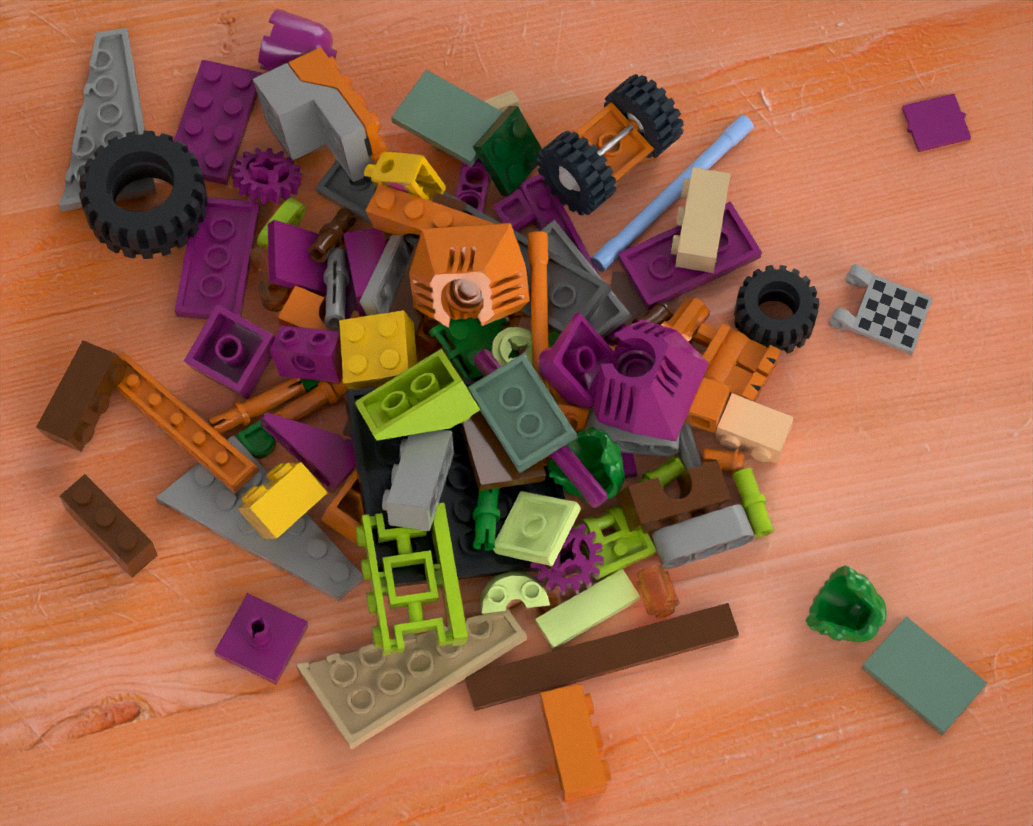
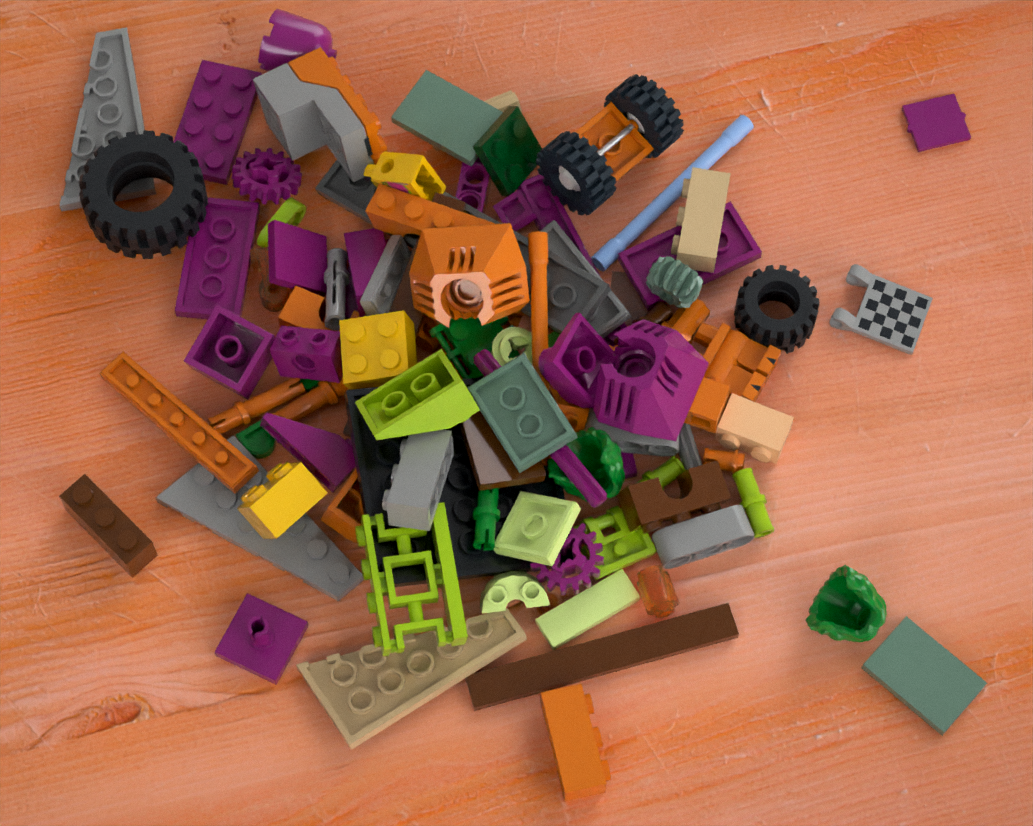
(82, 396): reddish brown brick -> none
(331, 235): reddish brown pin -> none
(674, 282): none -> sand green gear

